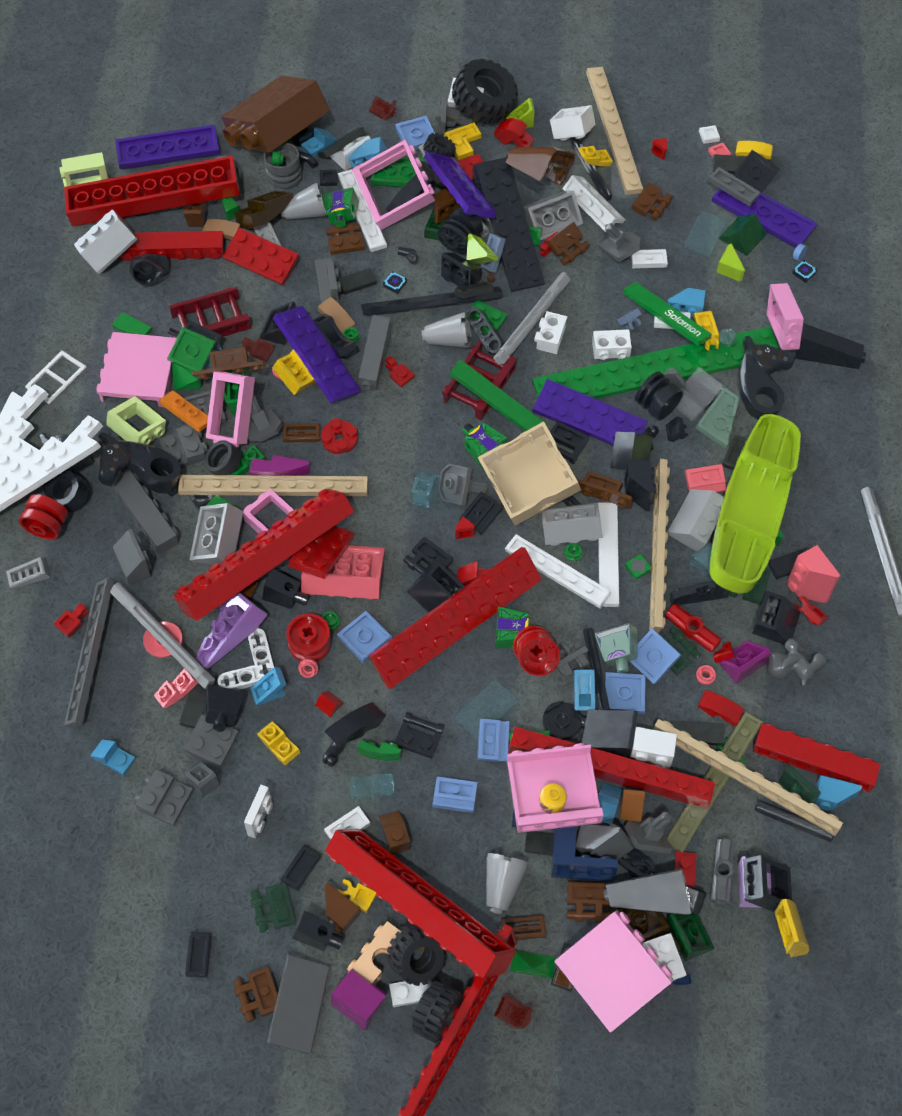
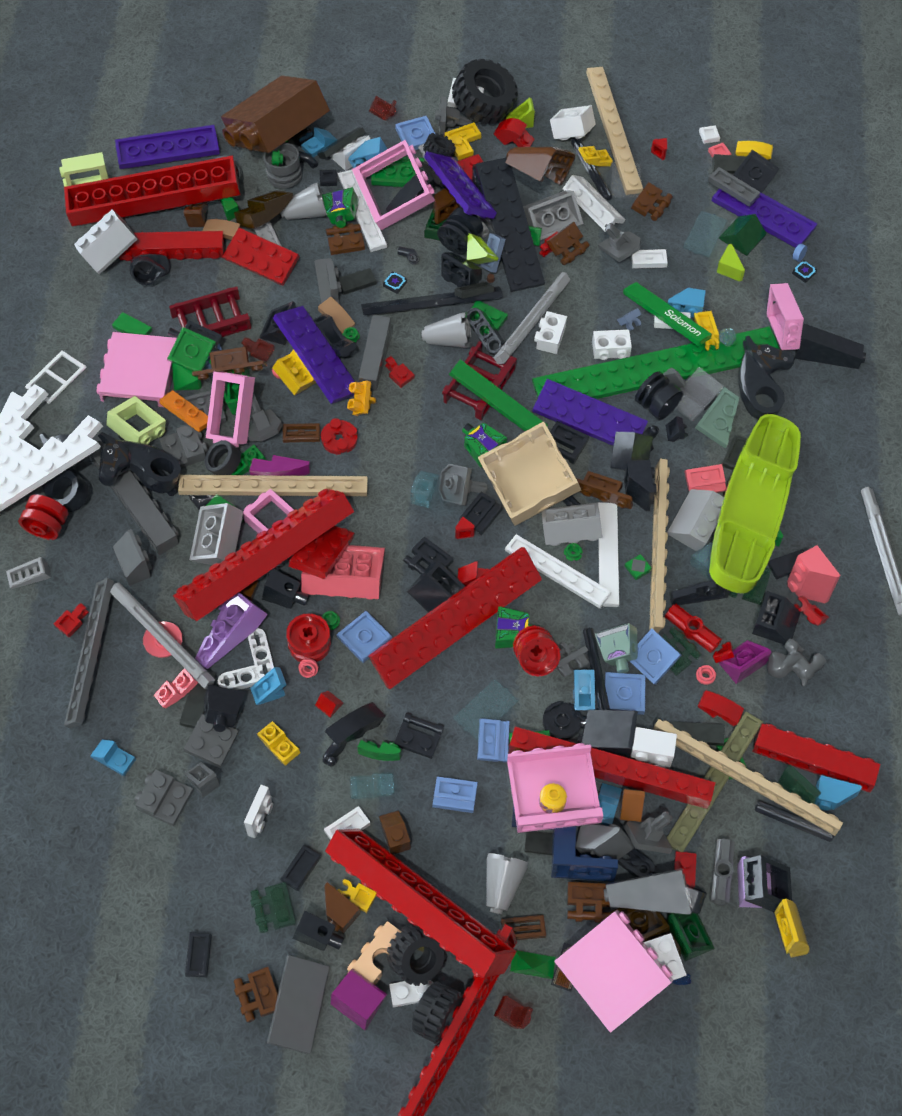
(362, 397): none -> light orange hips

